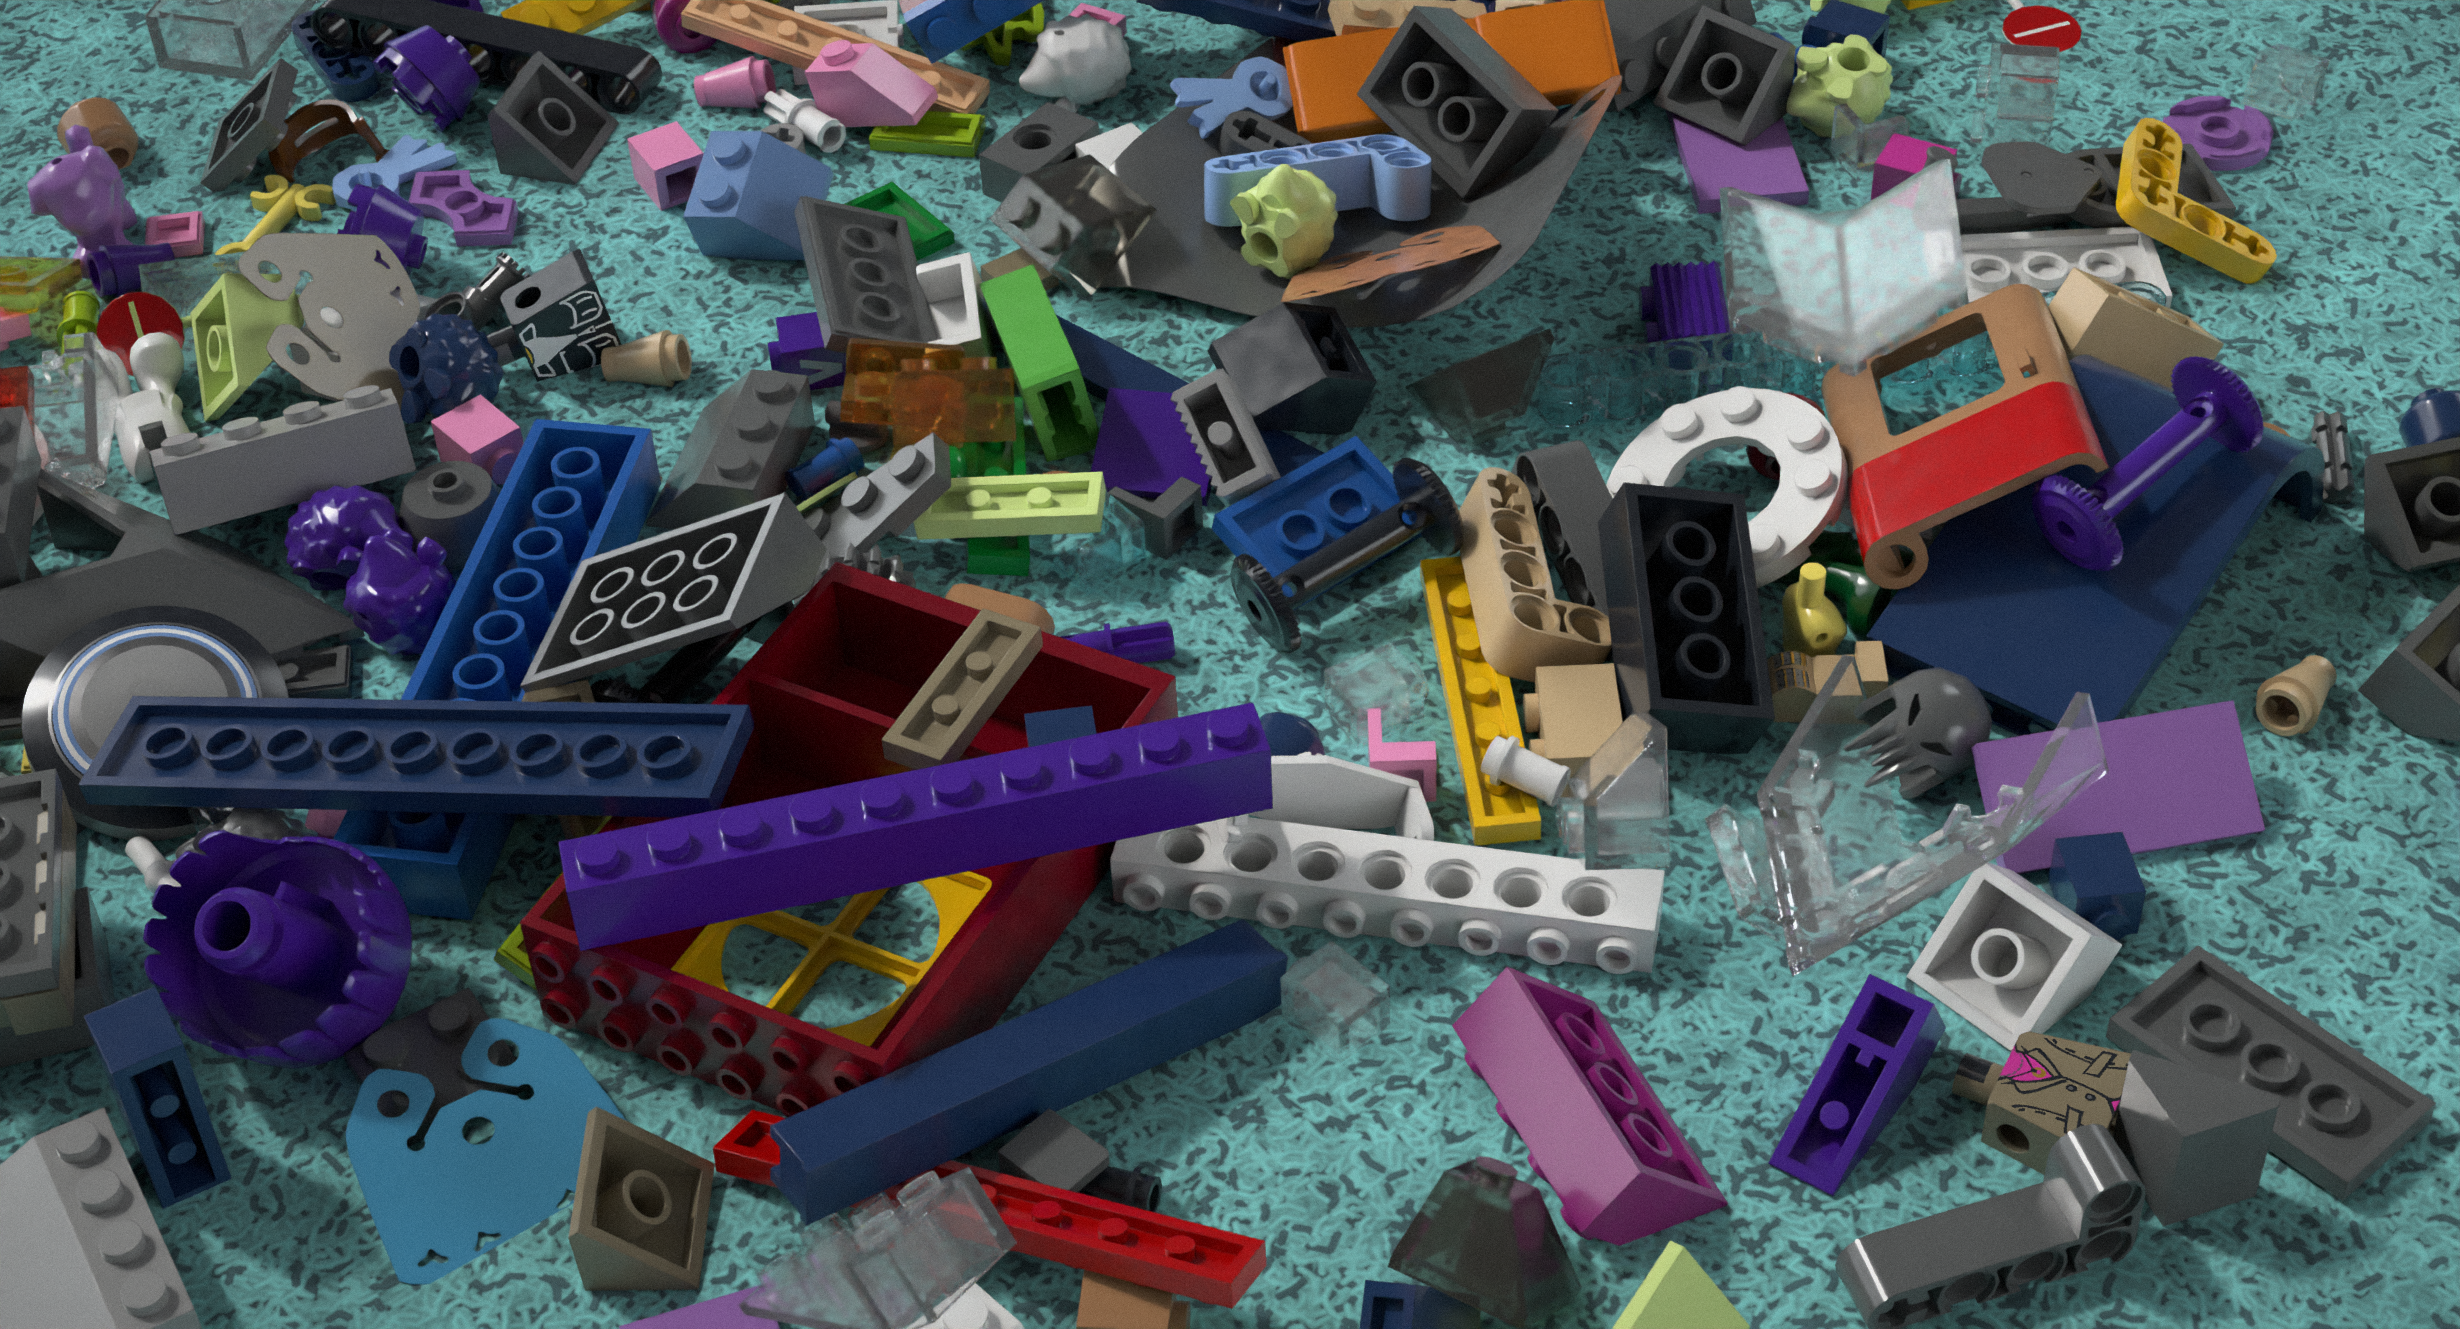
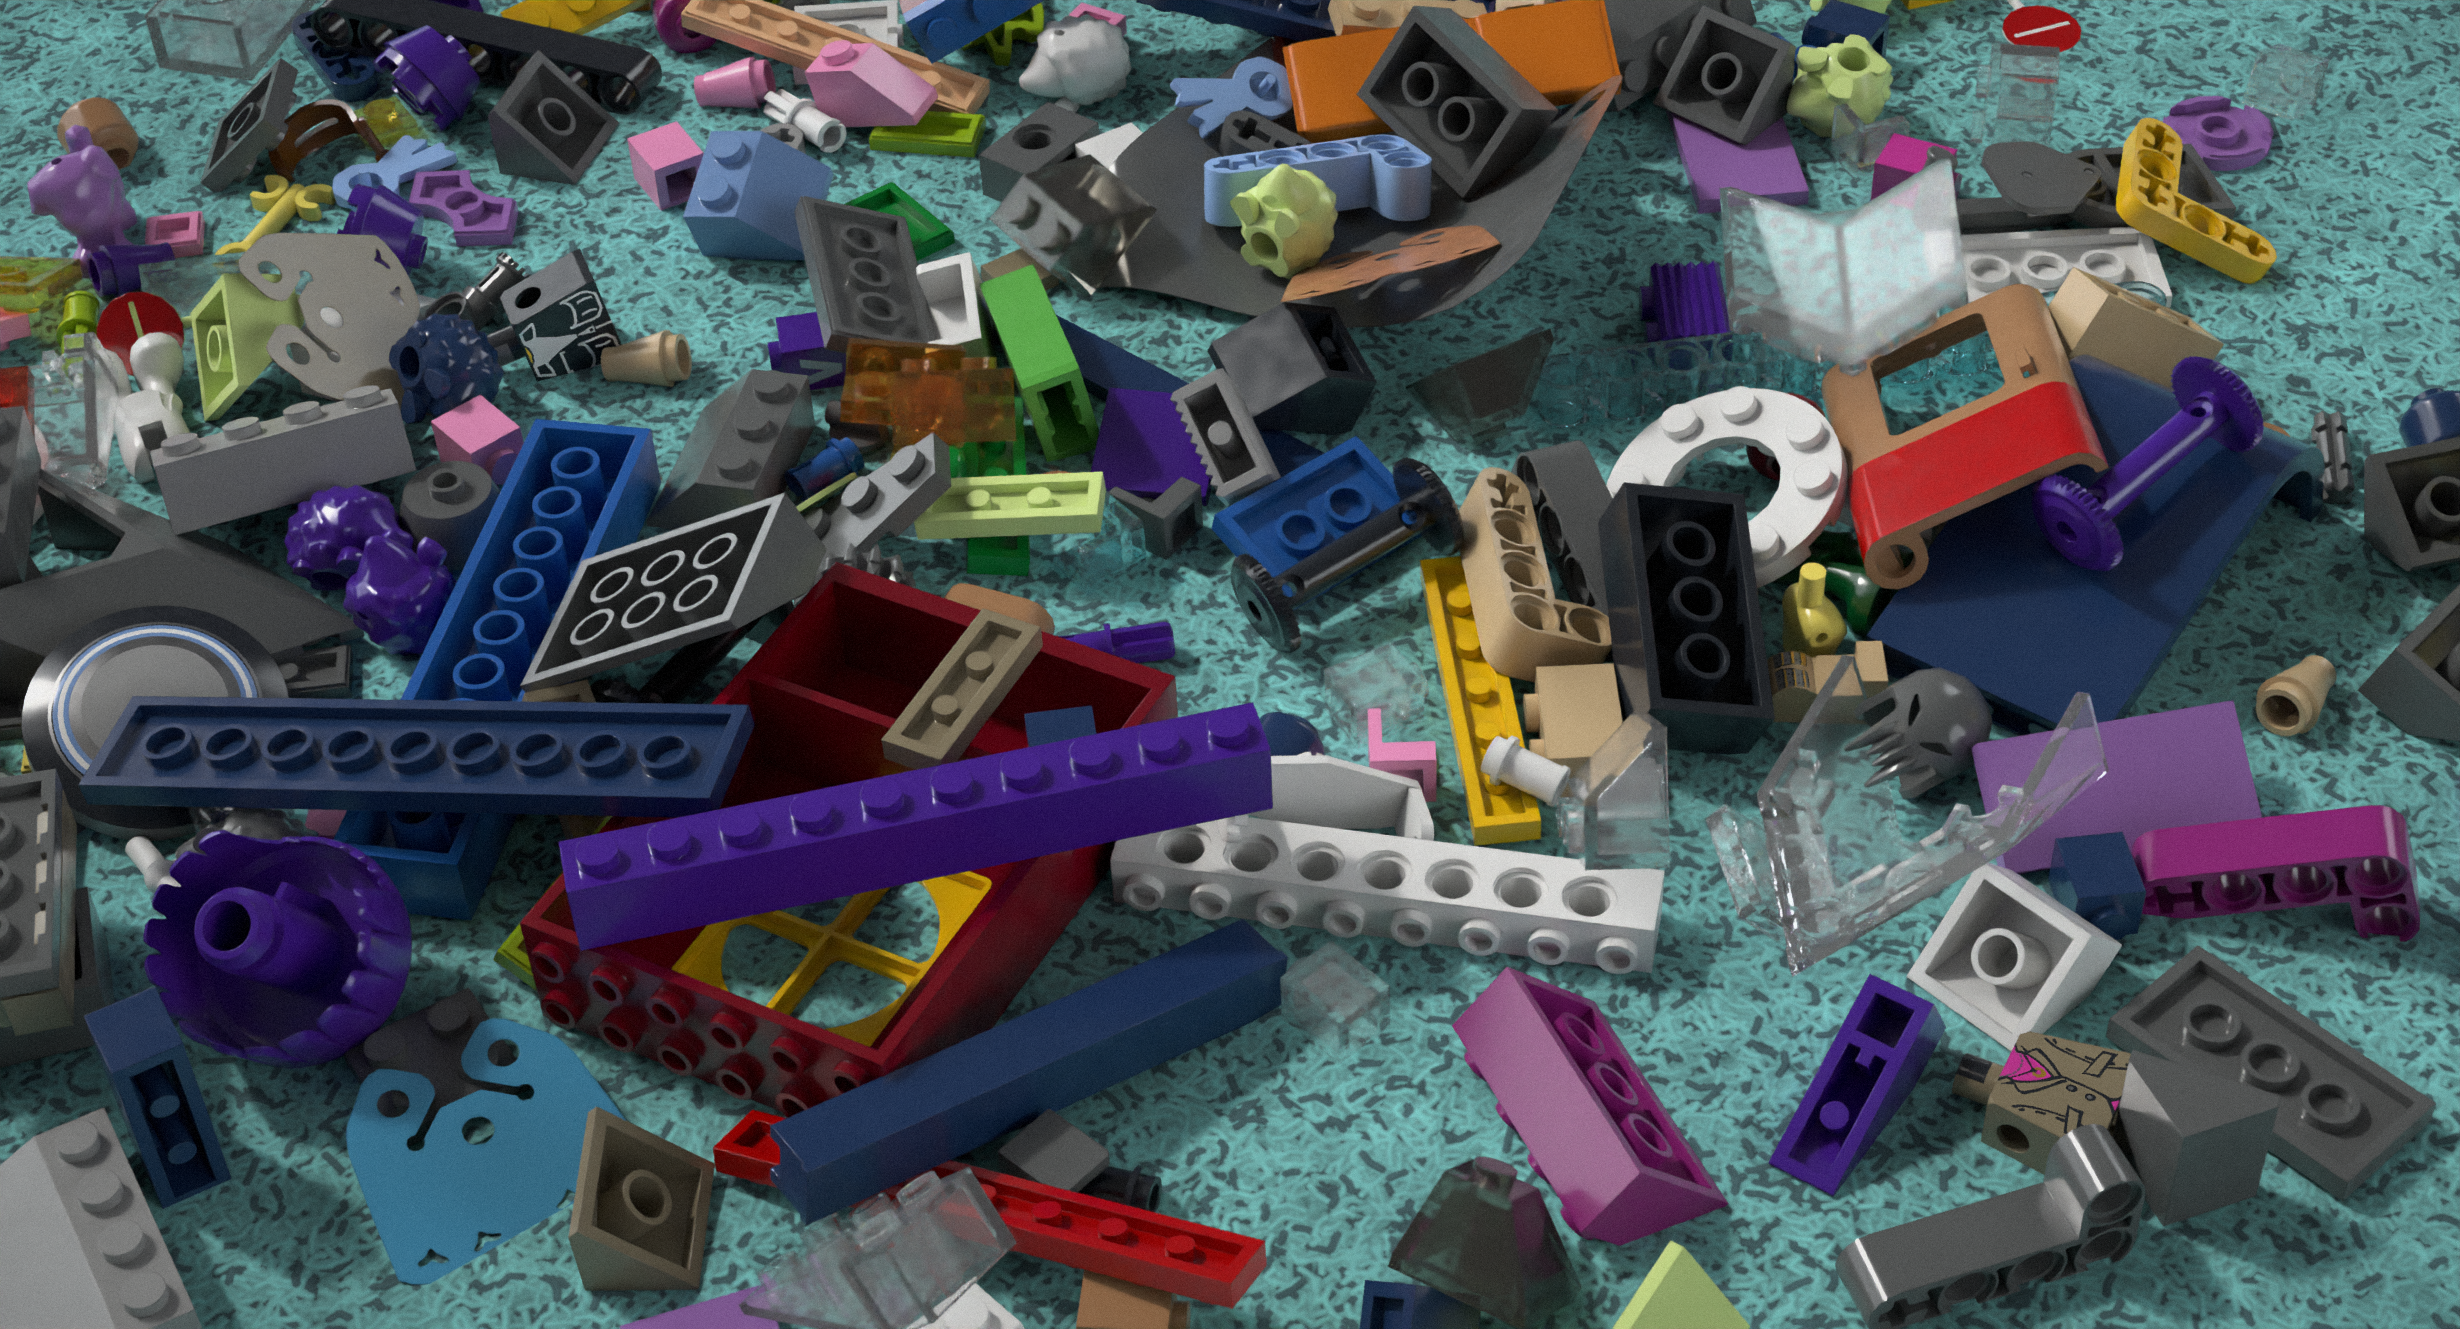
(387, 120): none -> clear yellow plate
(2284, 864): none -> magenta beam

